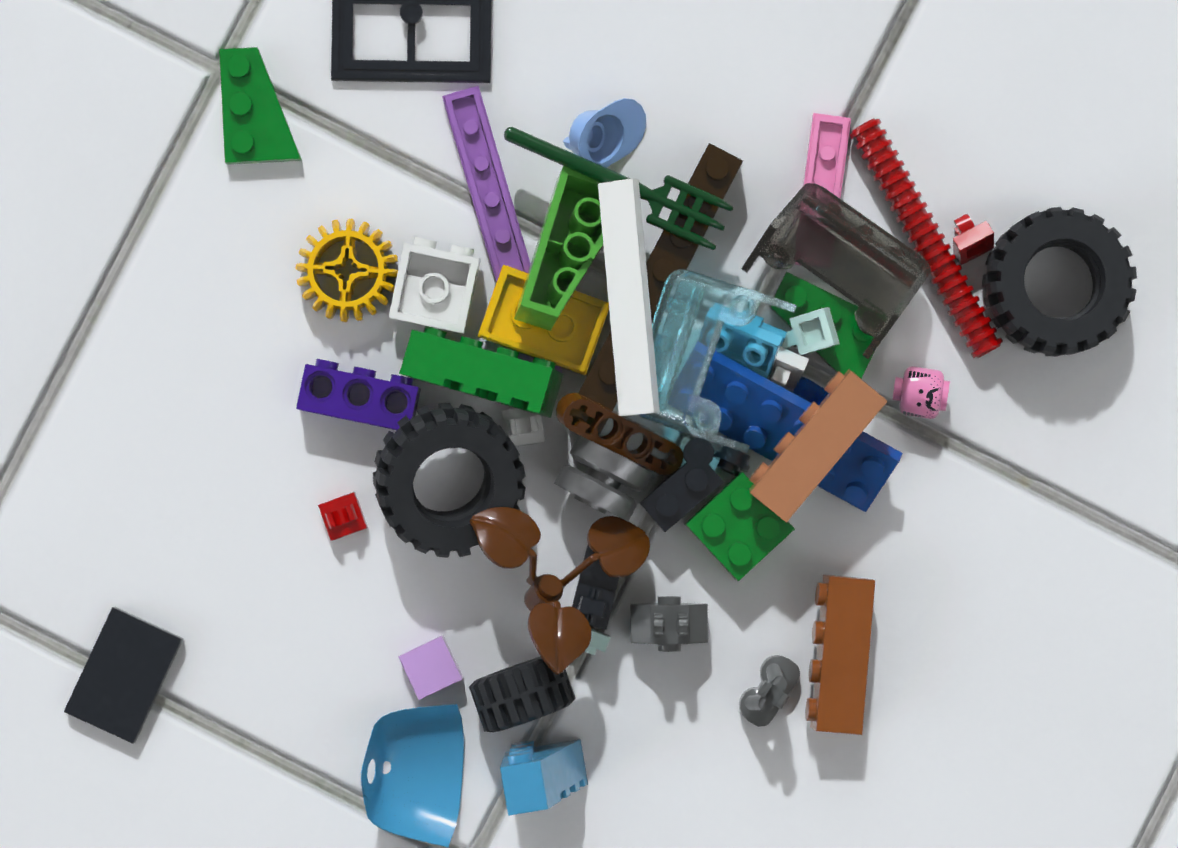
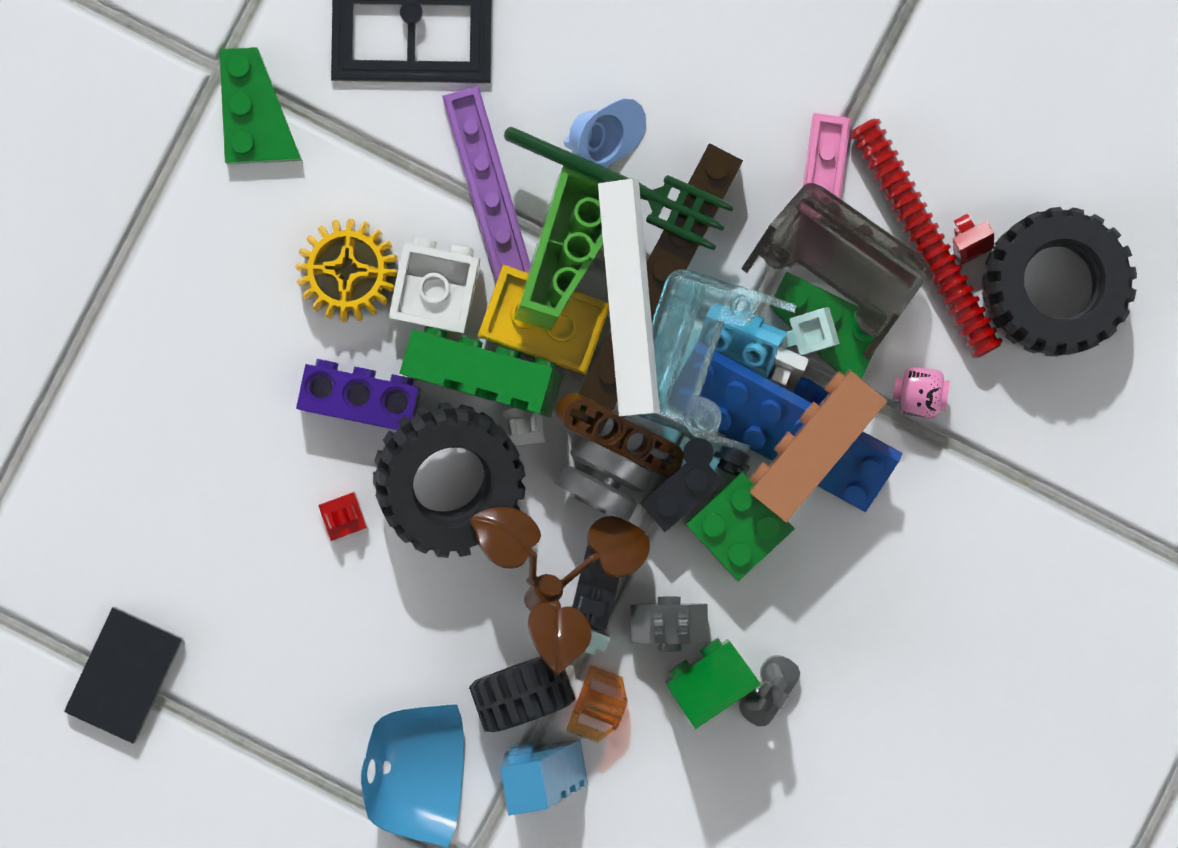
(430, 667): lavender piece -> none
(589, 695): none -> clear orange piece
(711, 682): none -> green slope
(841, 654): dark orange brick -> none

